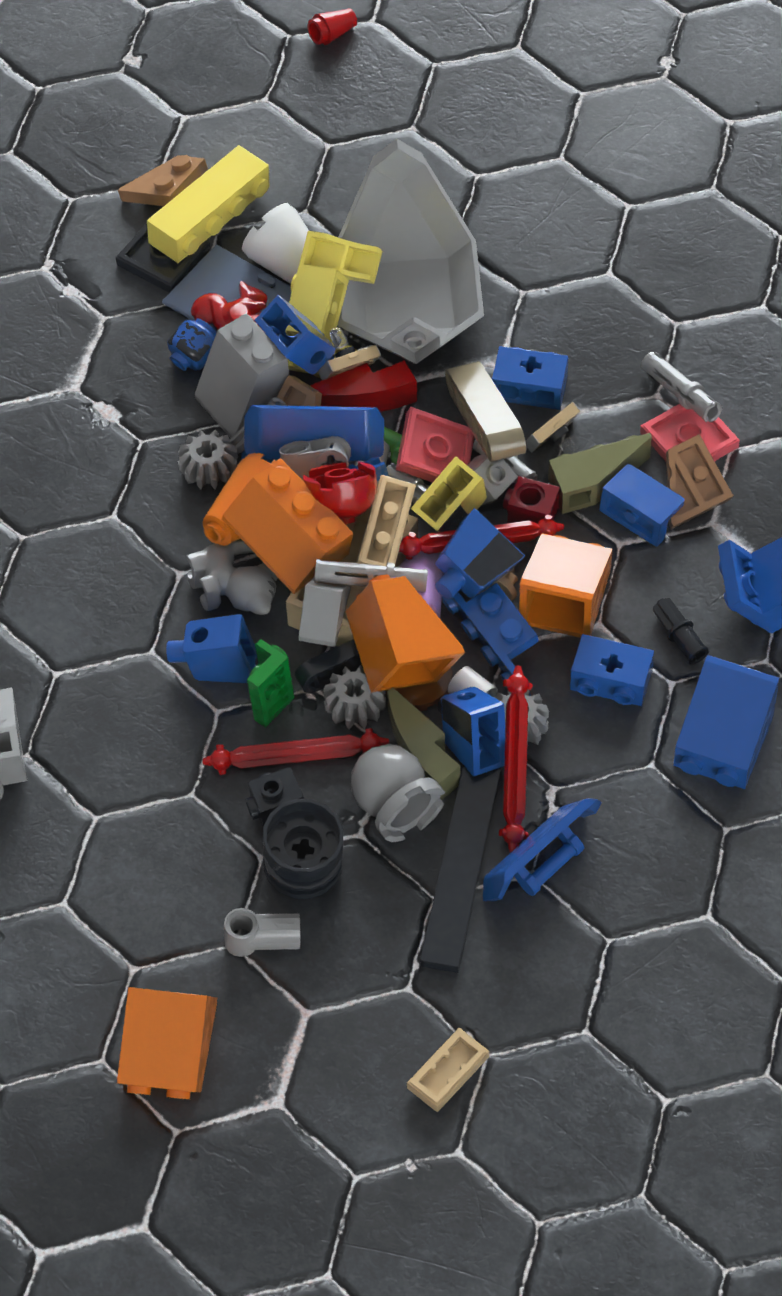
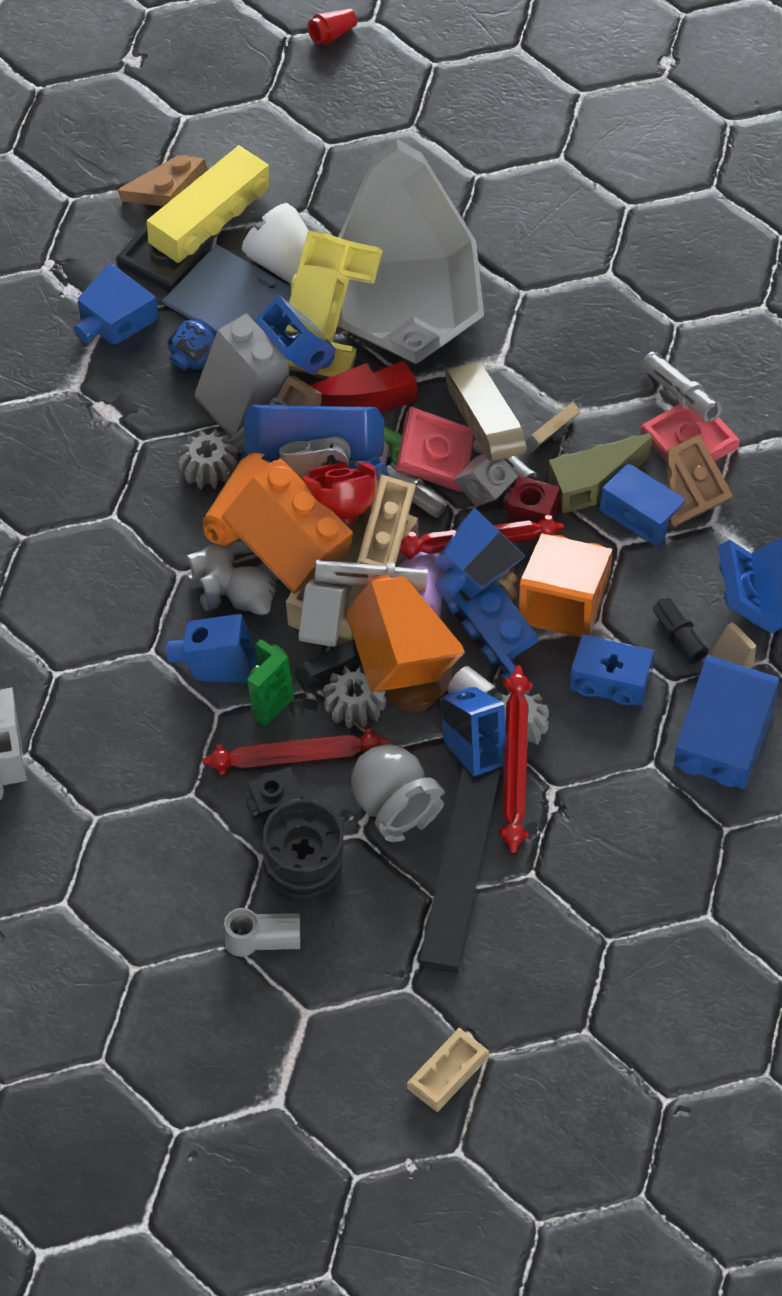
(114, 307): none -> blue torso
(165, 1041): orange slope -> none
(217, 311): red animal -> none
(348, 357): piece -> none
(424, 740): olive slope -> none
(451, 497): light yellow torso -> none
(512, 865): blue piece -> none
(531, 377): blue brick -> none
(735, 647): none -> tan slope

